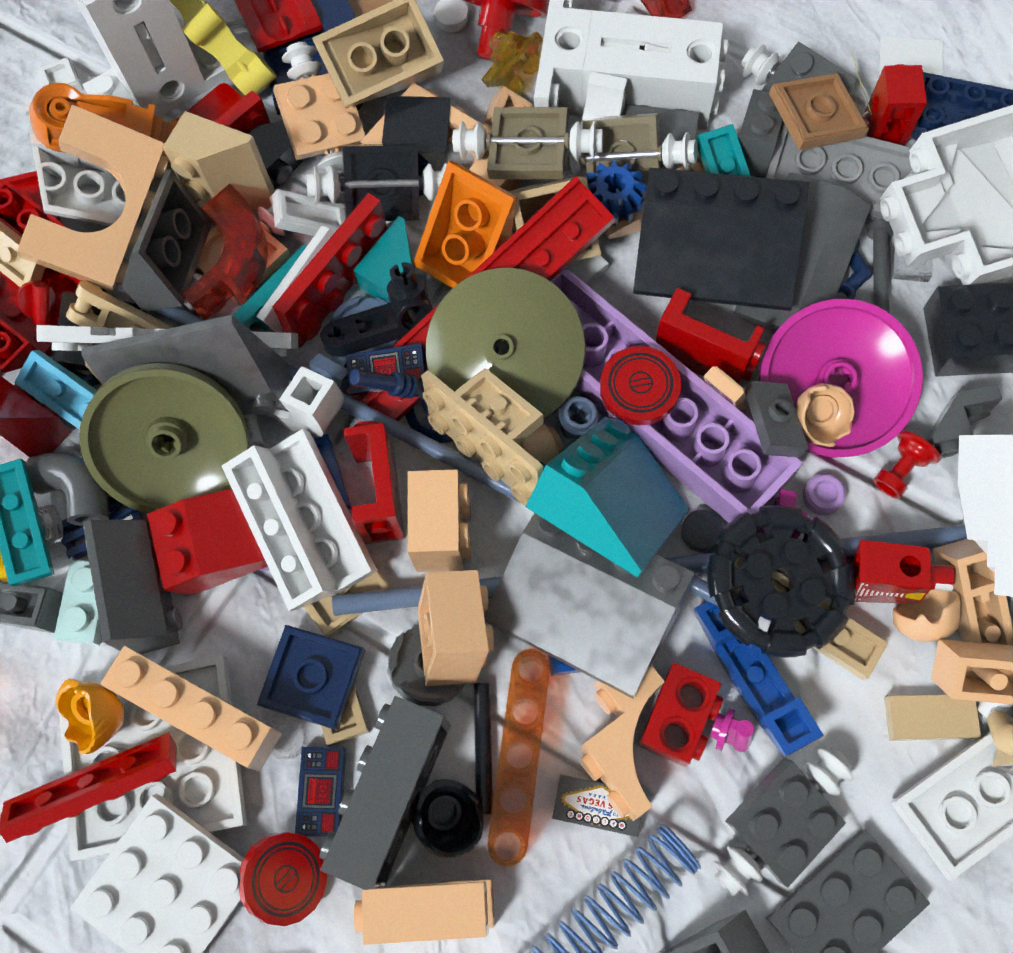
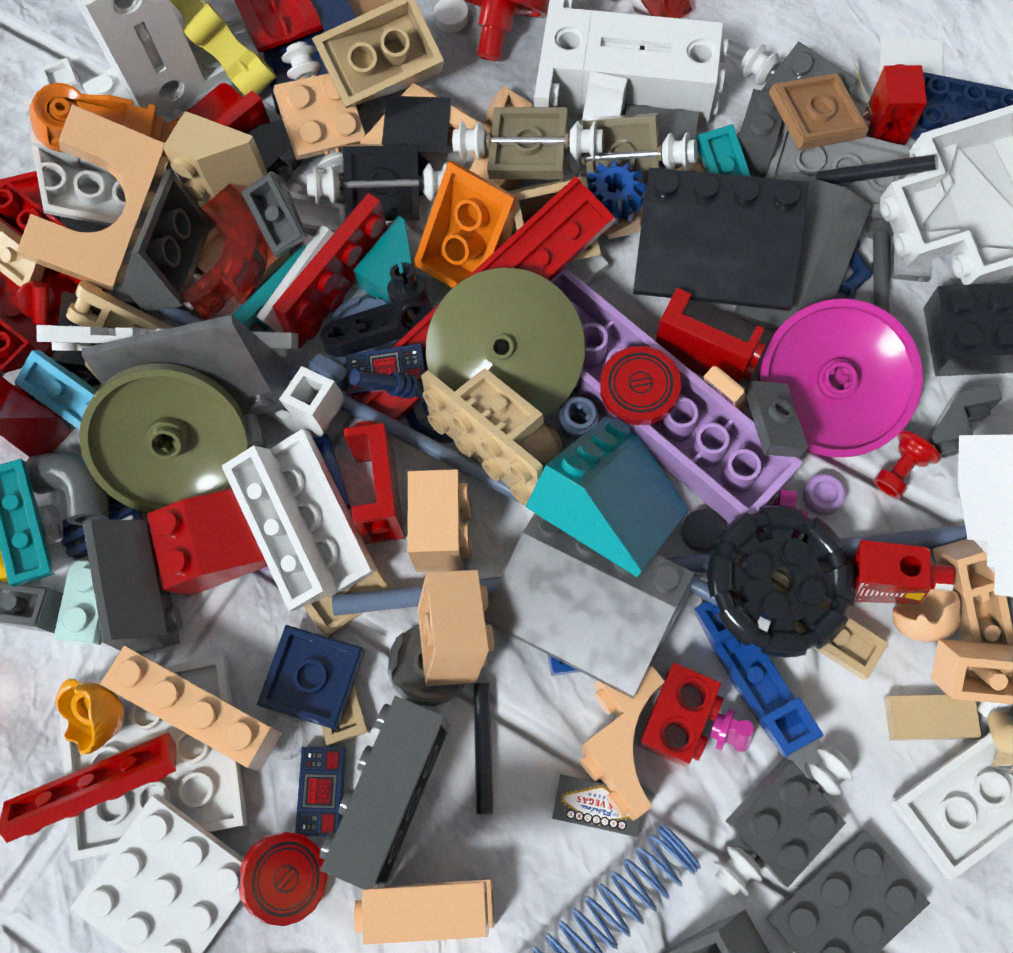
(275, 213): none -> dark grey slope
(447, 818): black hair -> none
(511, 55): clear yellow hips -> none
(519, 734): clear orange beam -> none
(825, 413): light nougat hair -> none
(879, 169): none -> black bar

